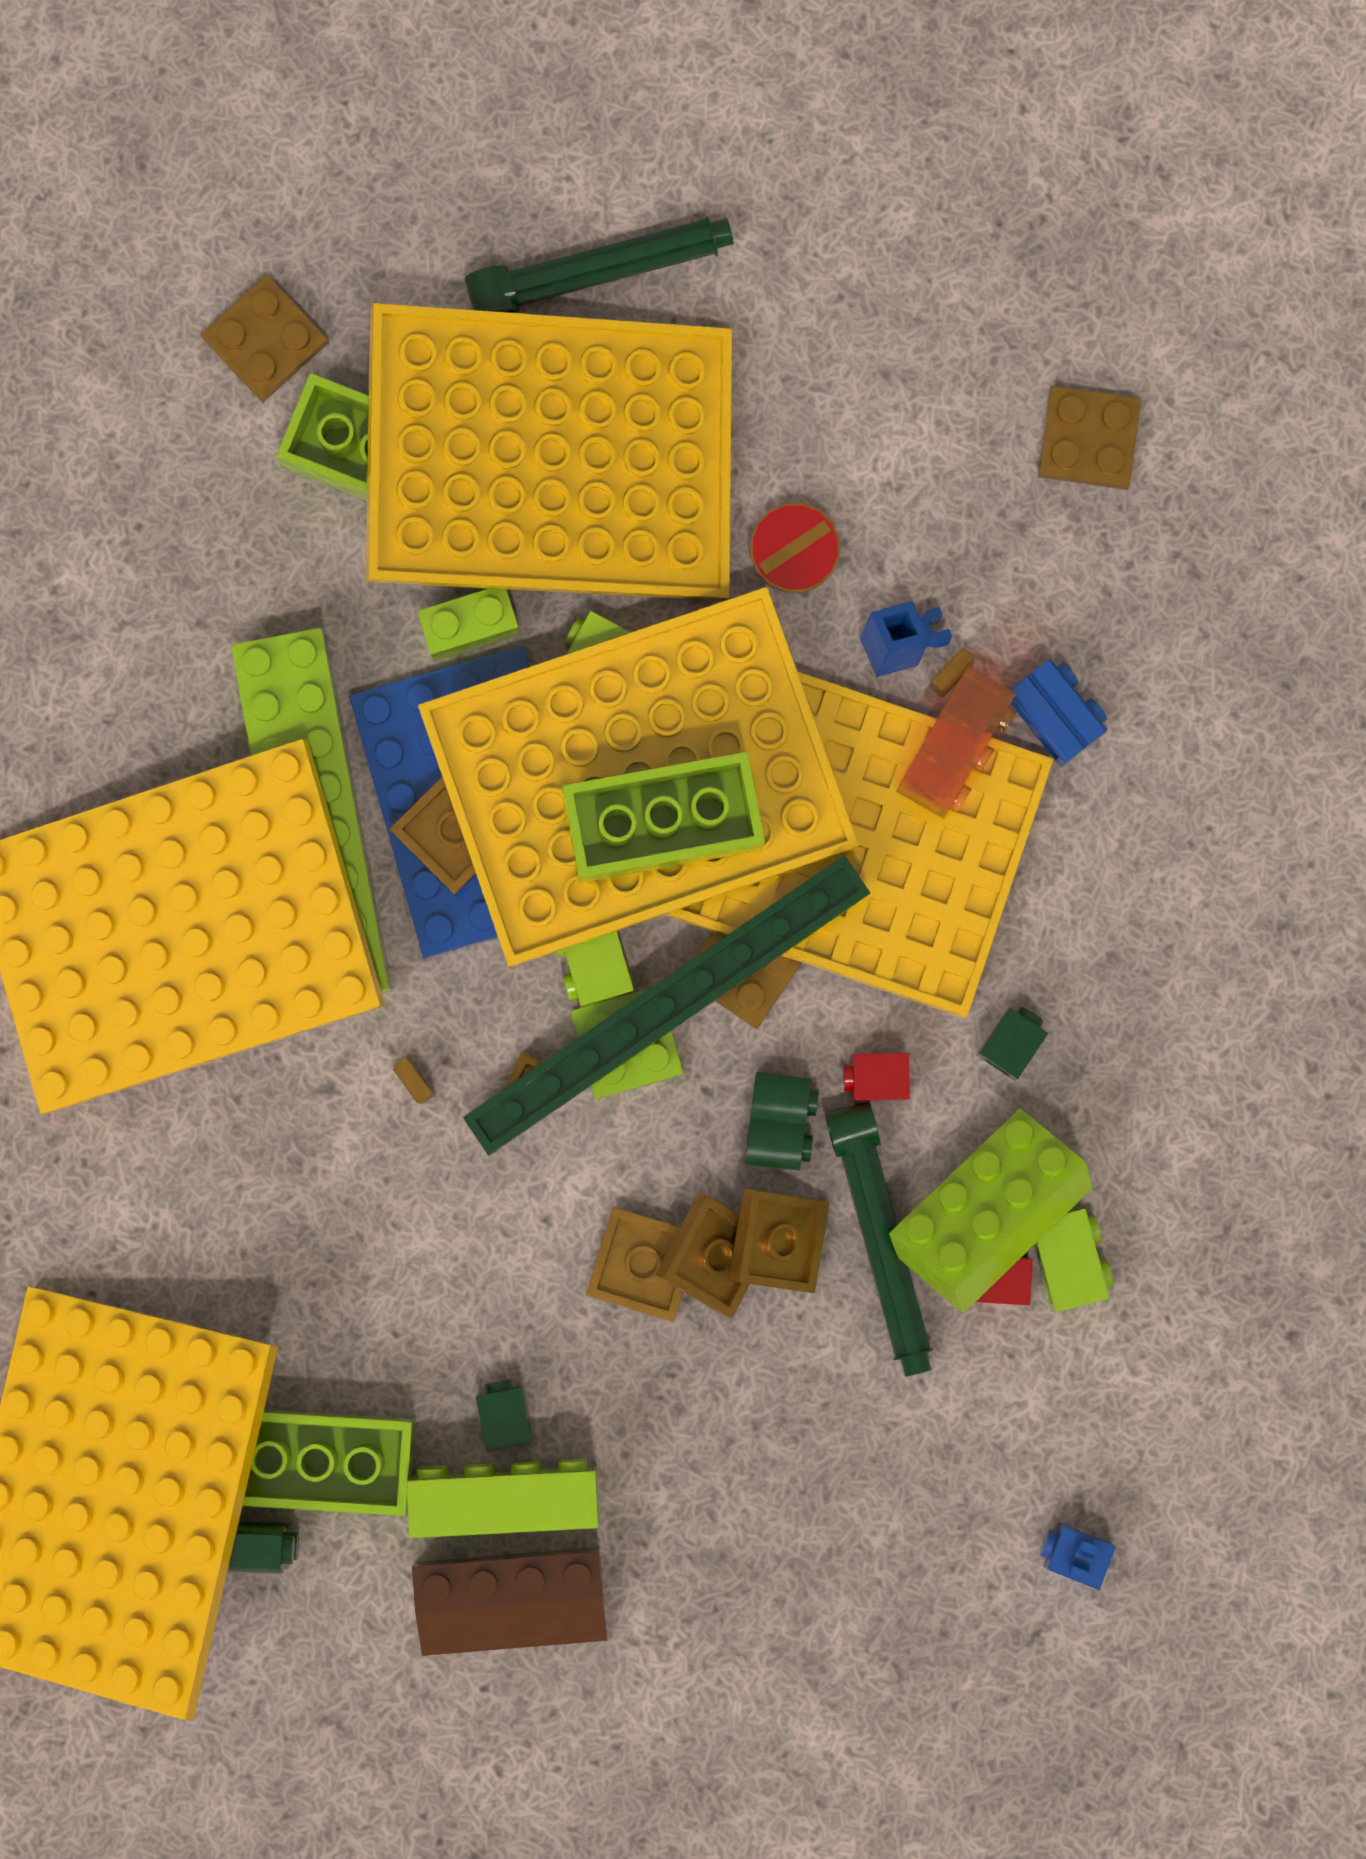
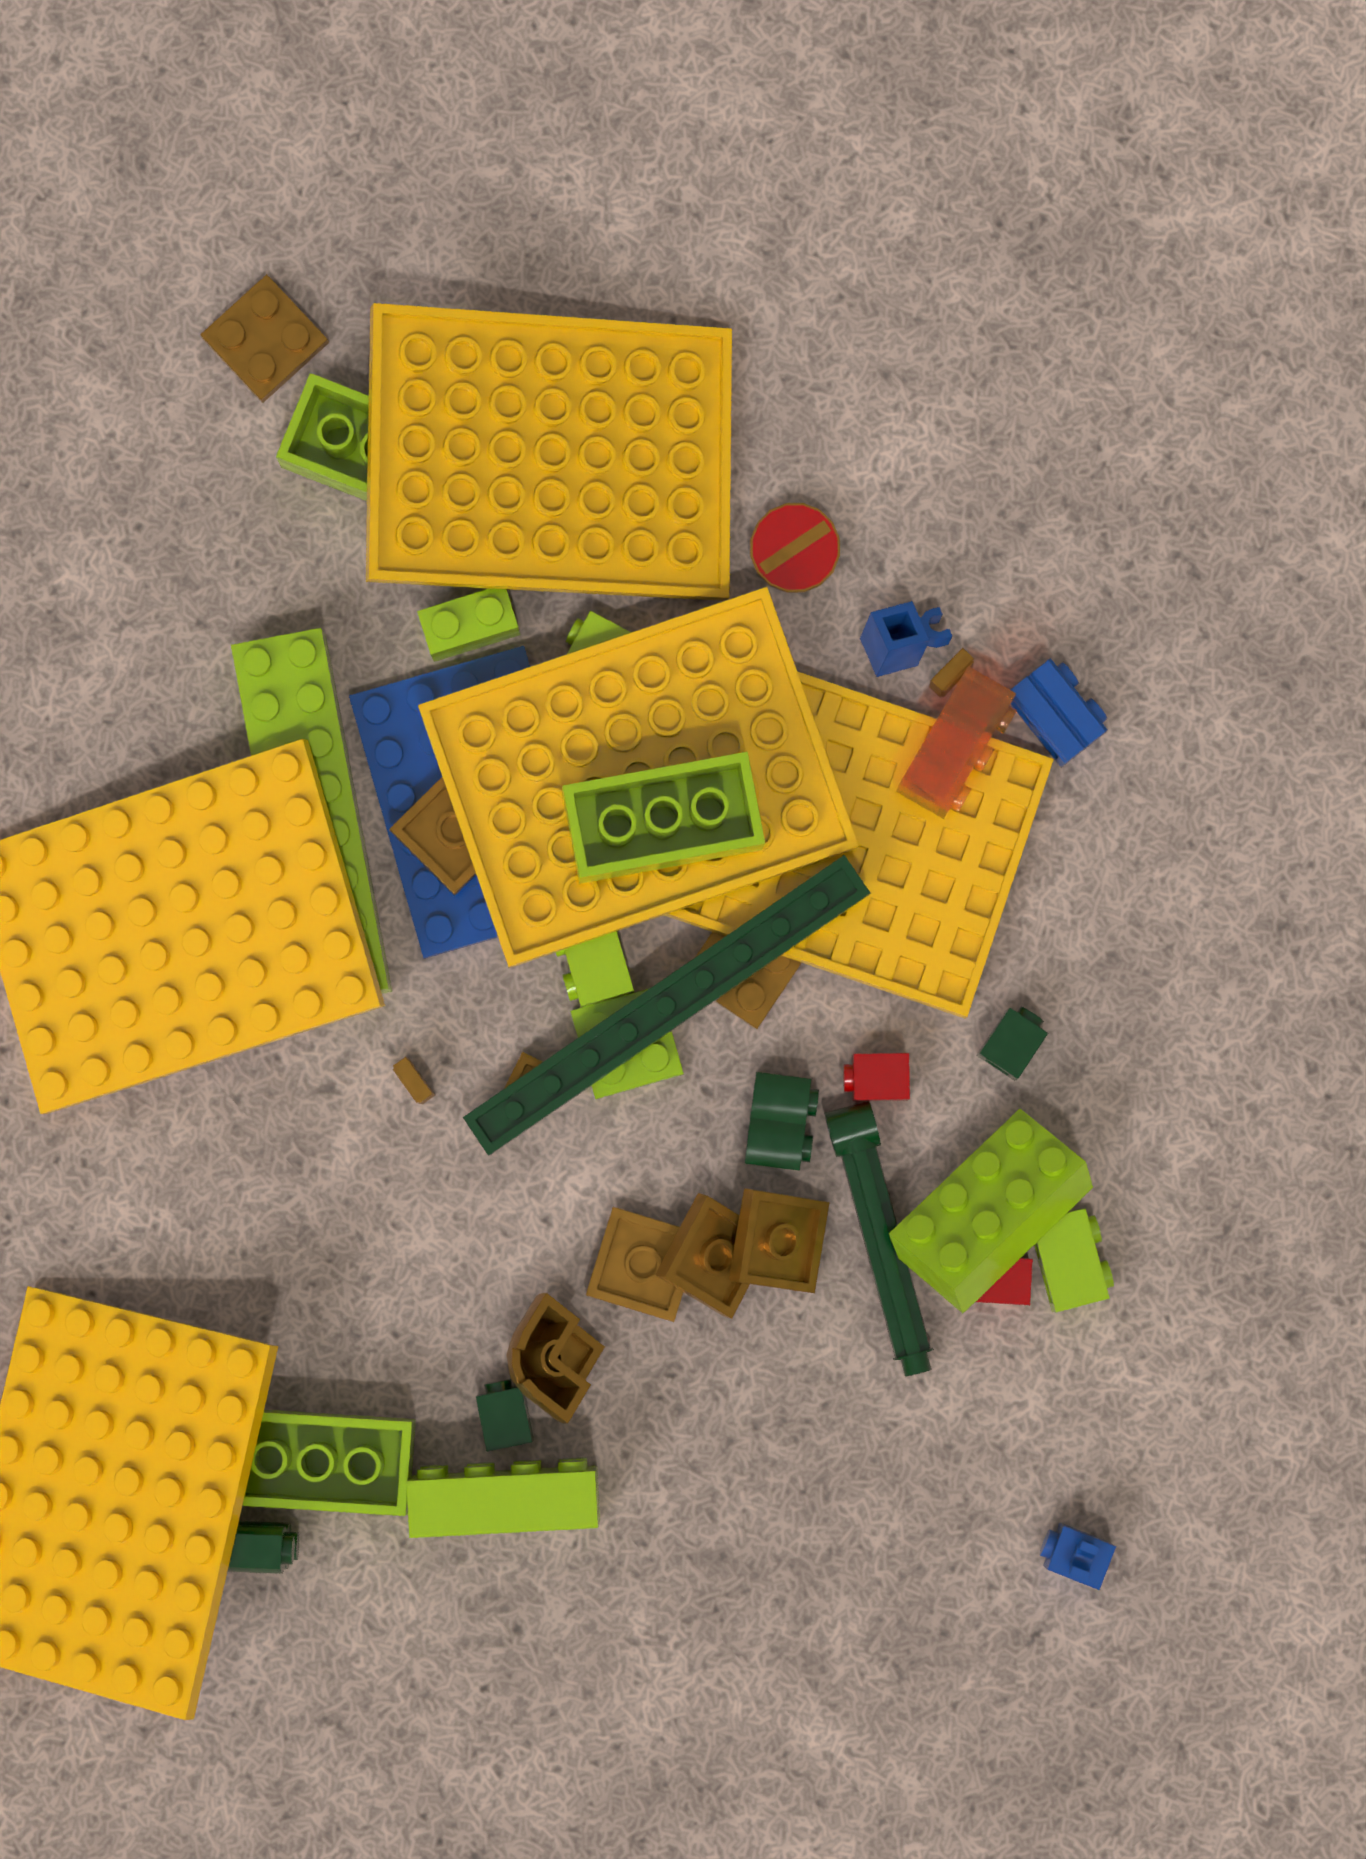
(505, 290): dark green piece -> none
(509, 1601): reddish brown slope -> none
(552, 1357): none -> pearl gold brick
(1089, 437): pearl gold plate -> none

